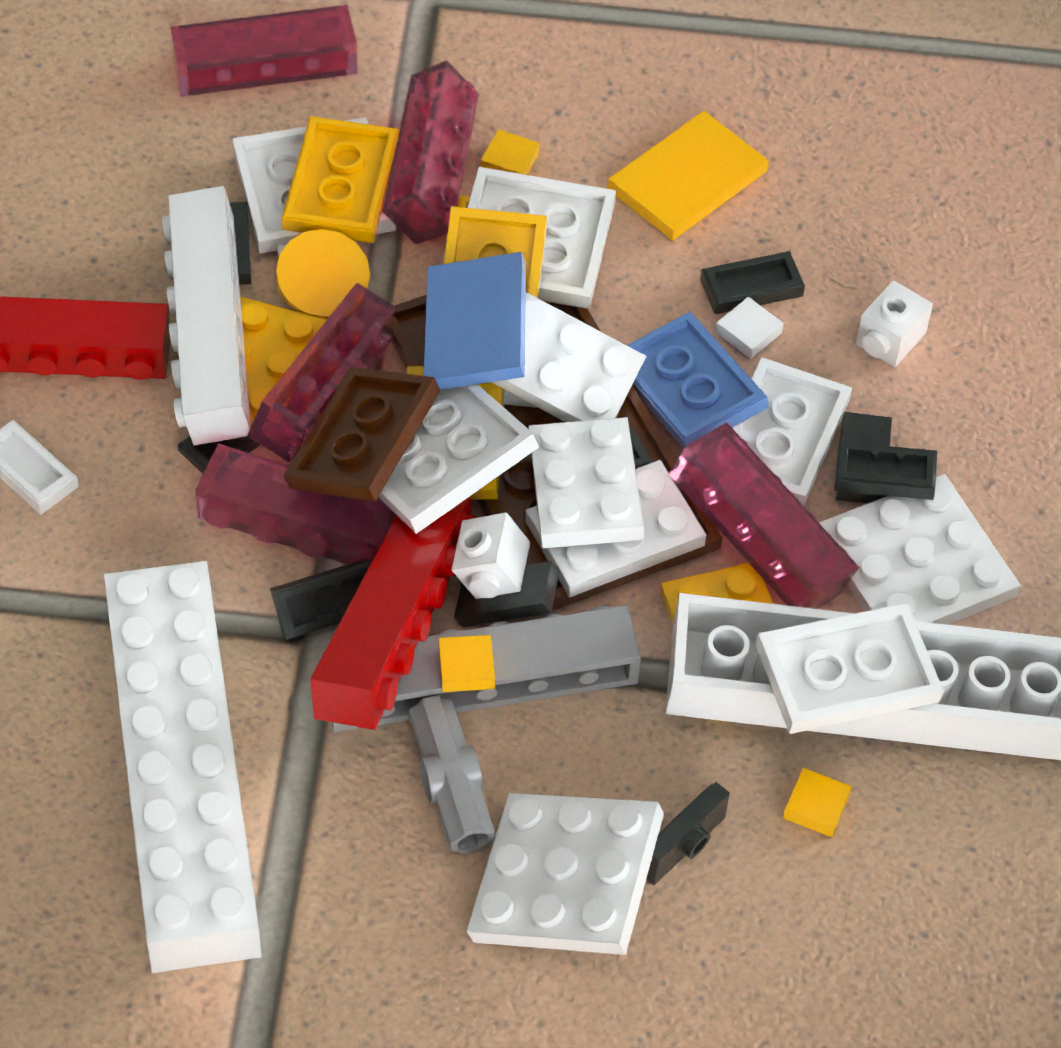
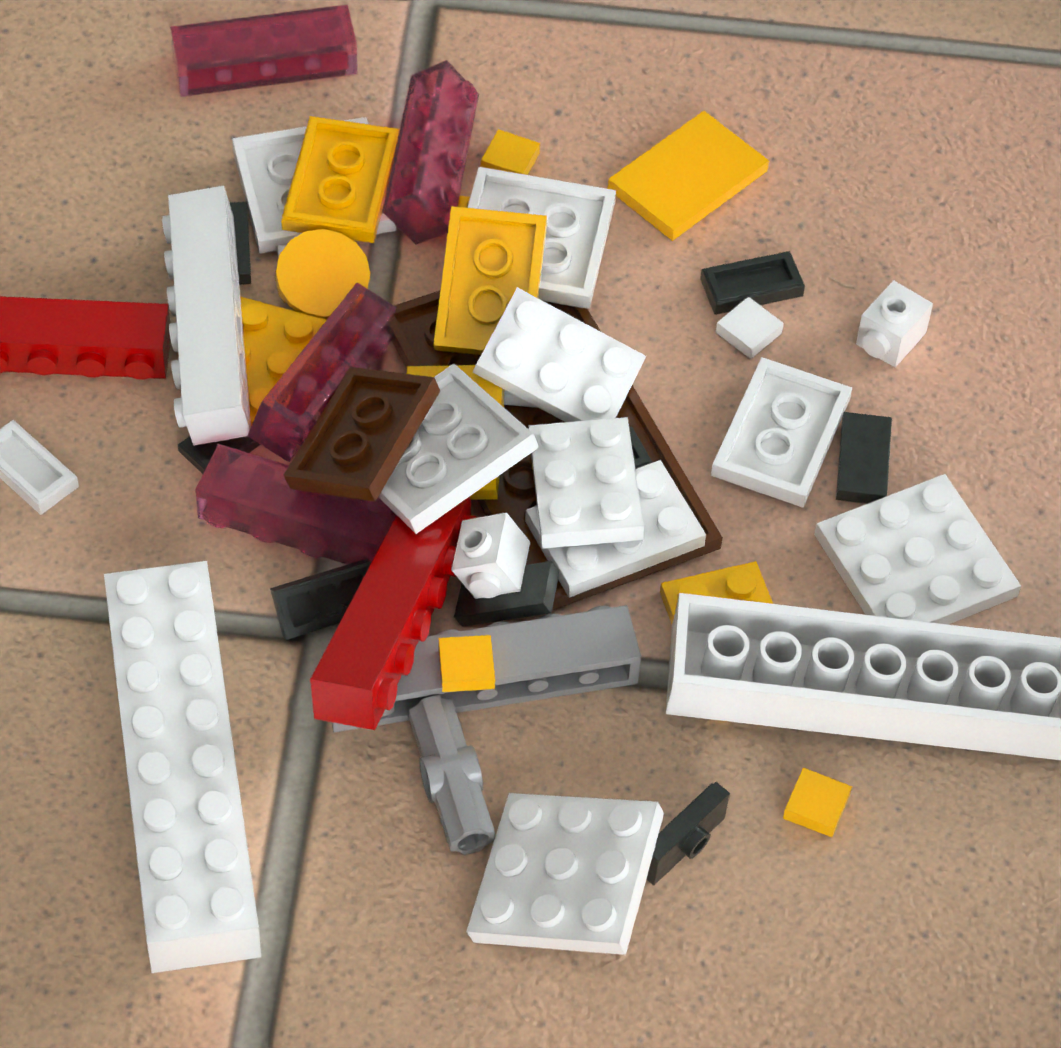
(476, 321): medium blue tile -> none
(693, 381): medium blue tile -> none
(763, 519): clear pink brick -> none
(848, 668): white plate -> none
(886, 470): pearl dark grey plate -> none

